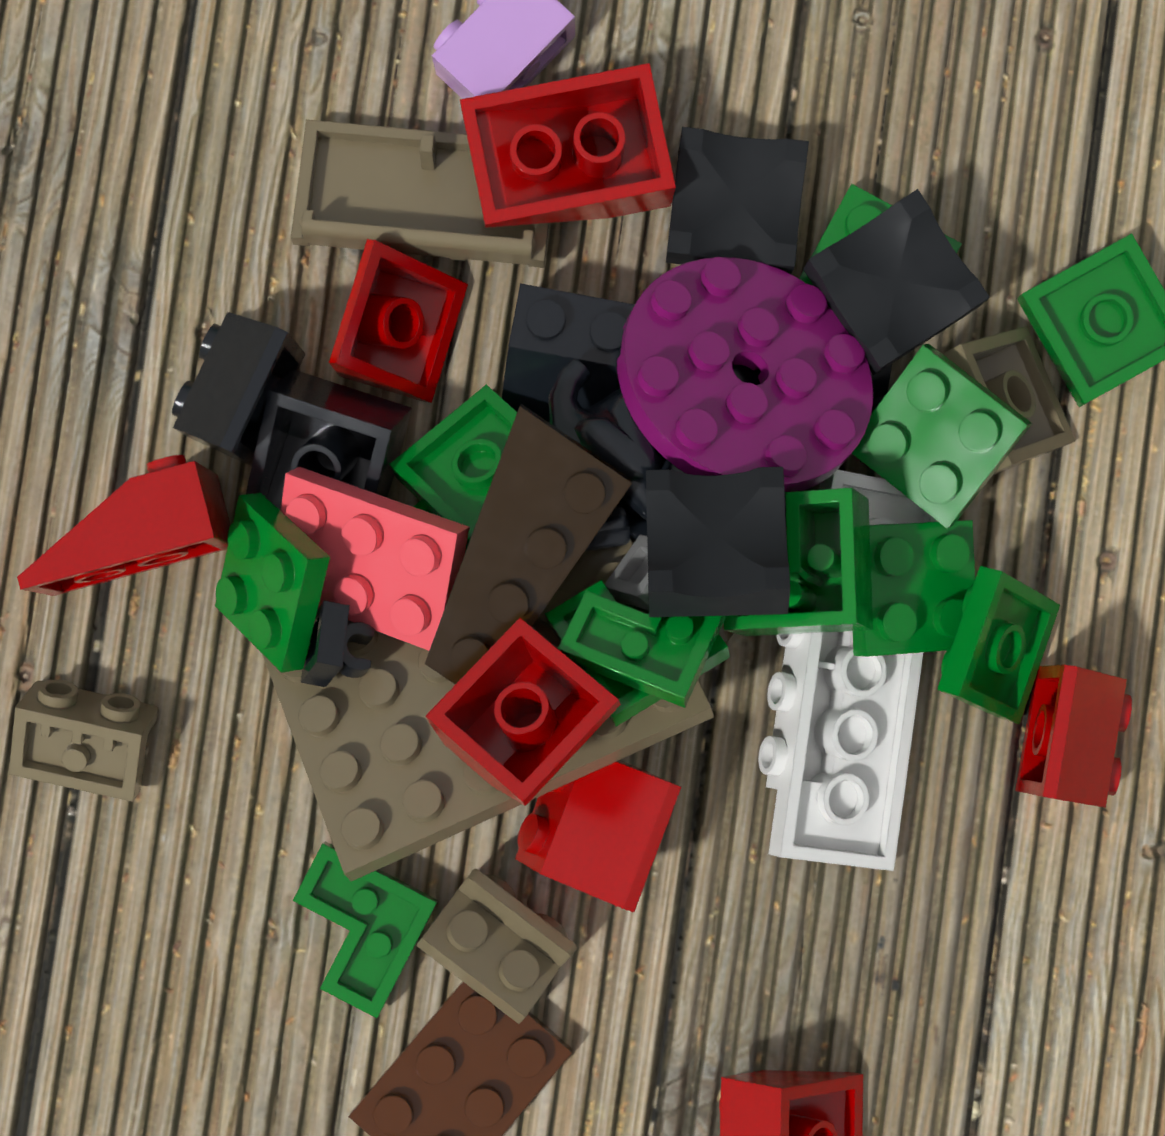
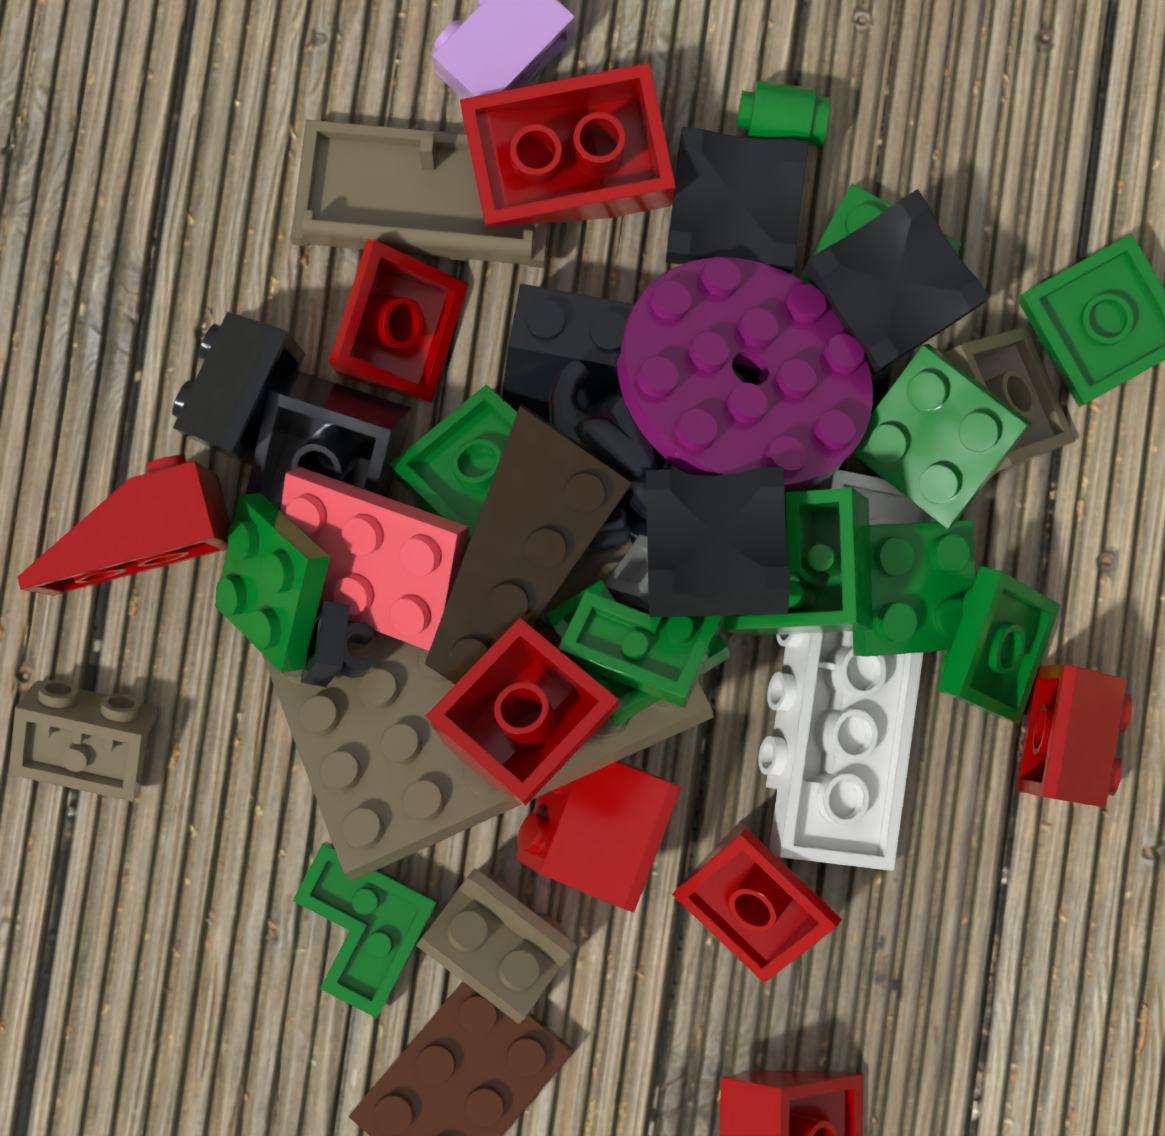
(755, 904): none -> red slope
(784, 113): none -> green brick

